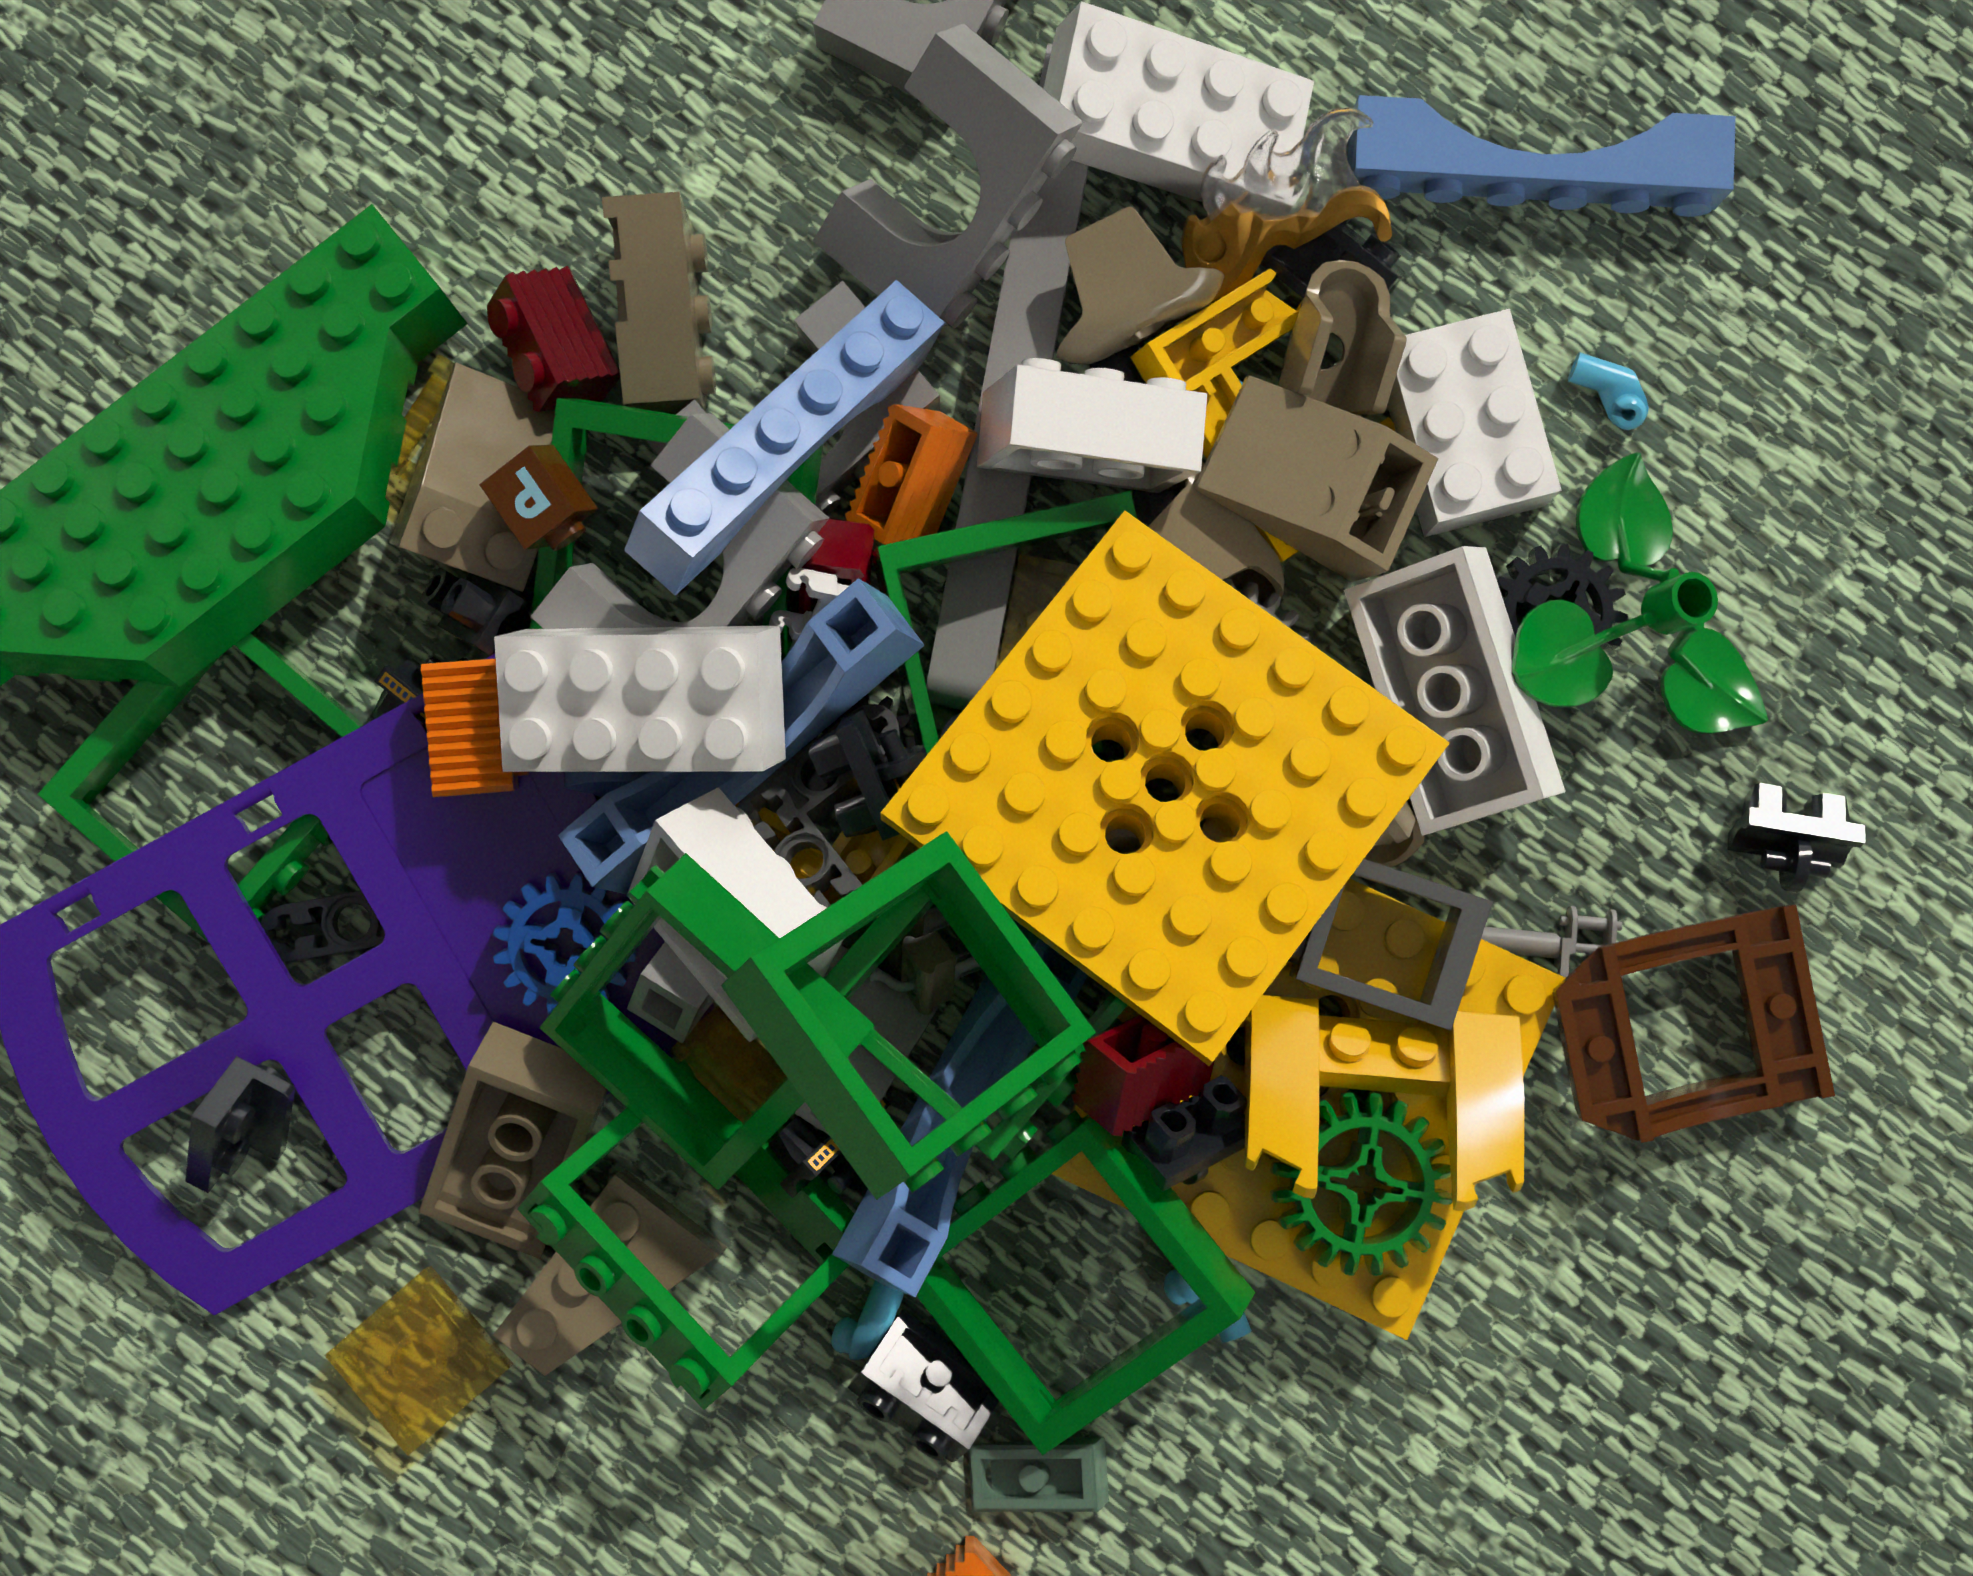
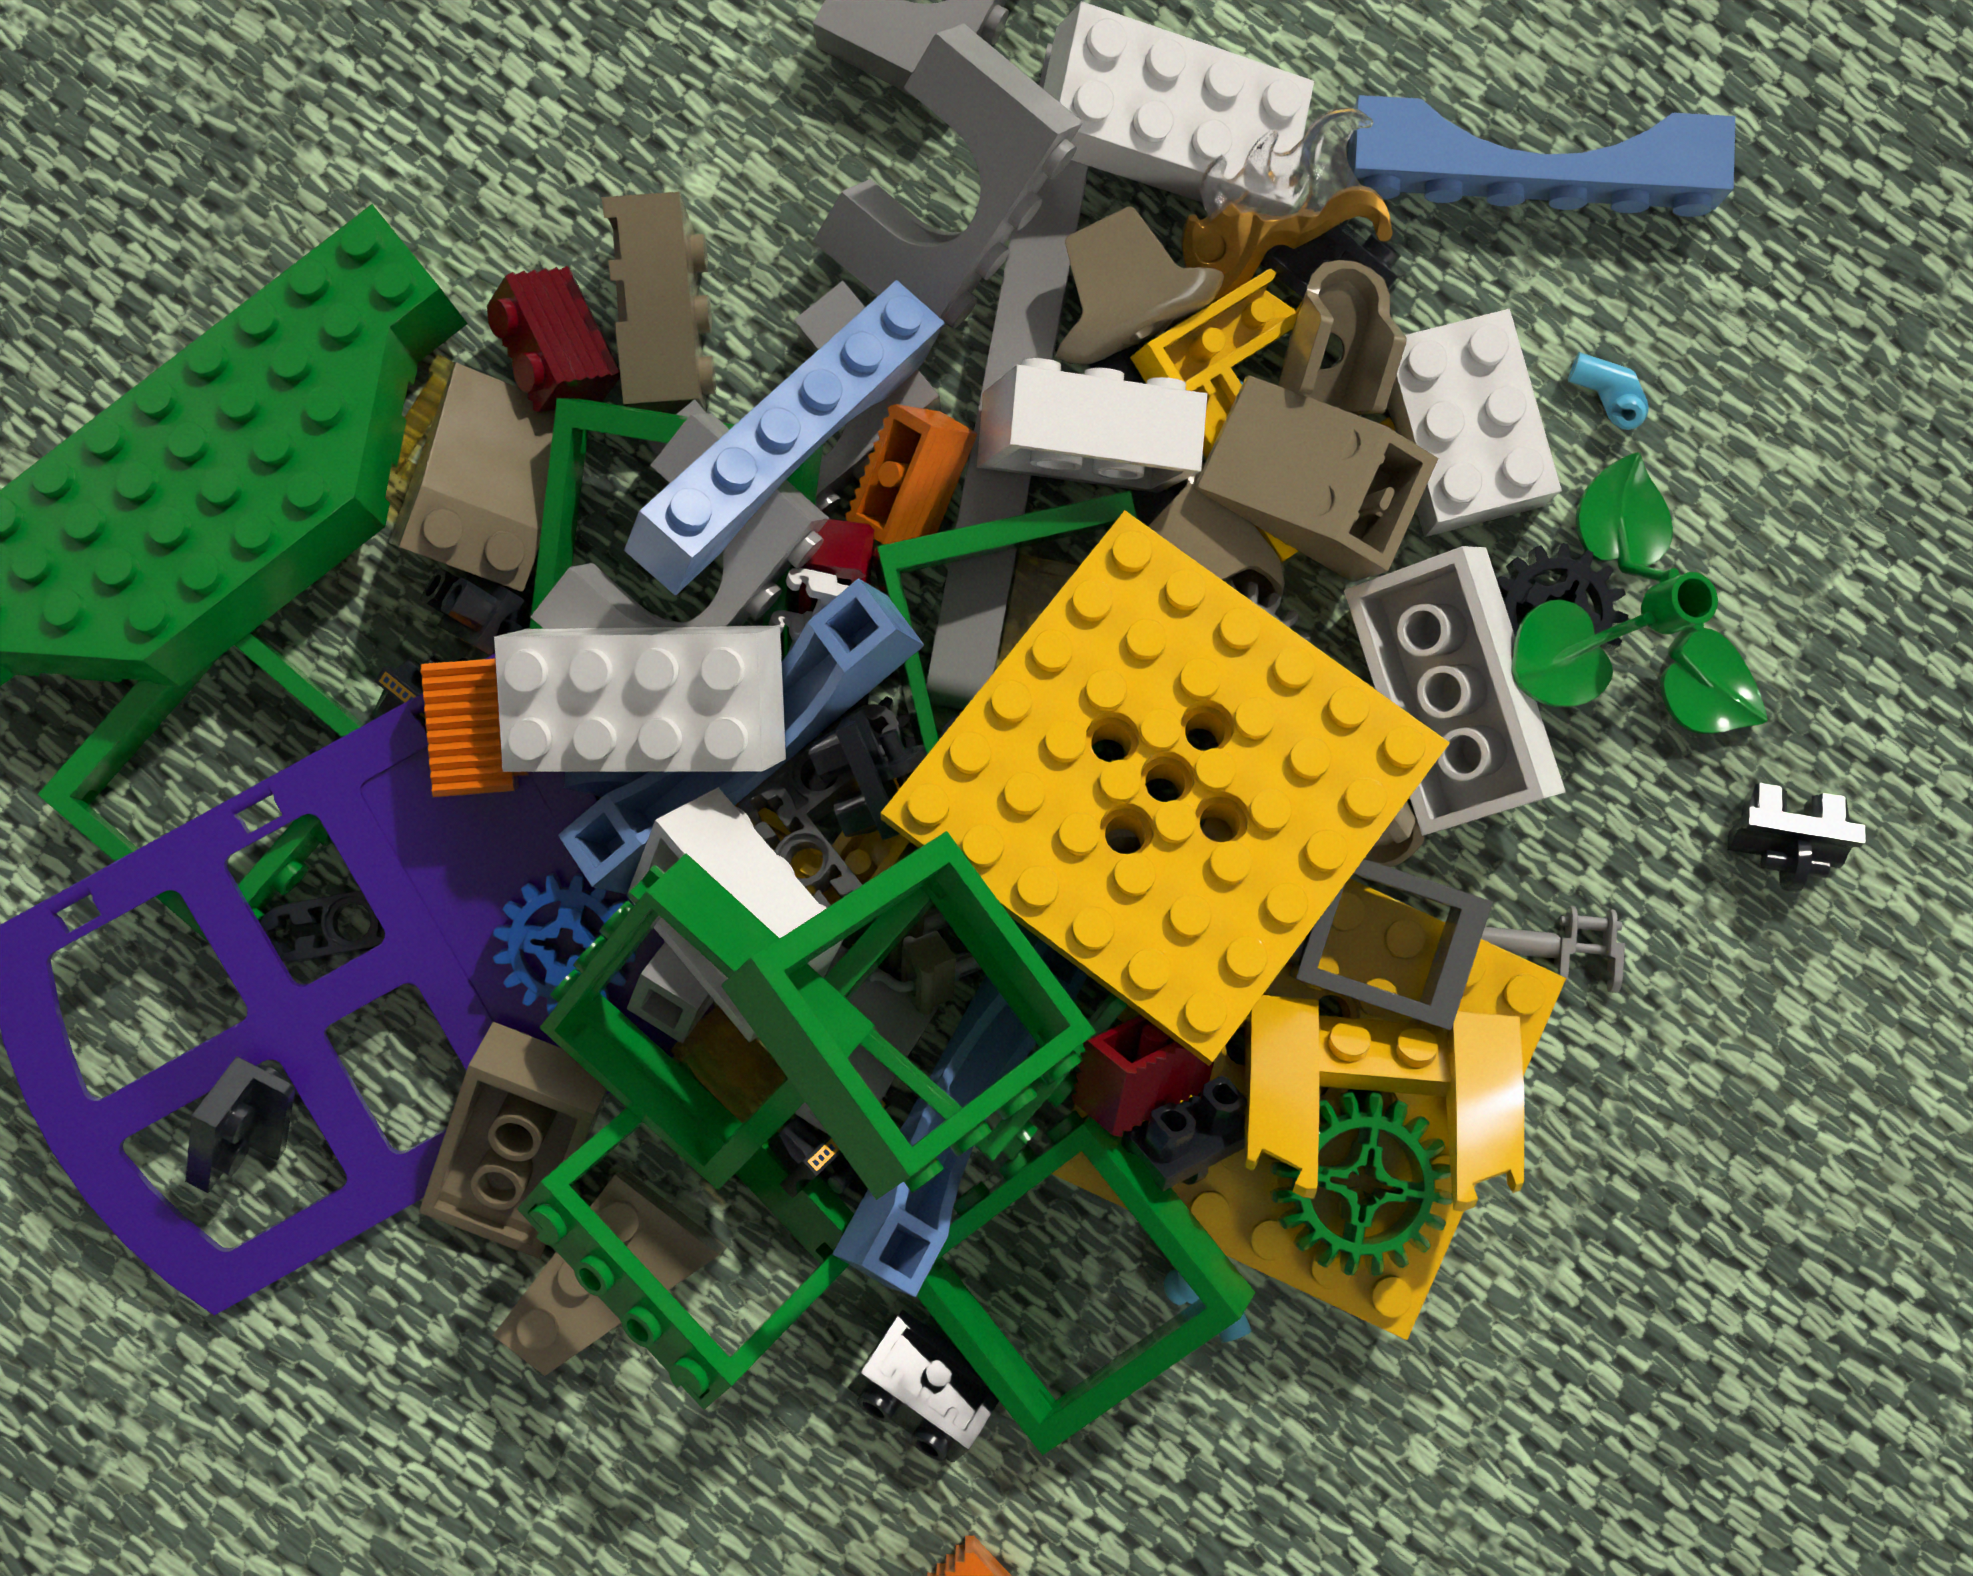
(419, 1360): clear yellow plate -> none
(540, 498): reddish brown brick -> none
(878, 1315): medium azure arm -> none
(1023, 1480): sand green slope -> none
(1777, 1011): reddish brown wedge -> none

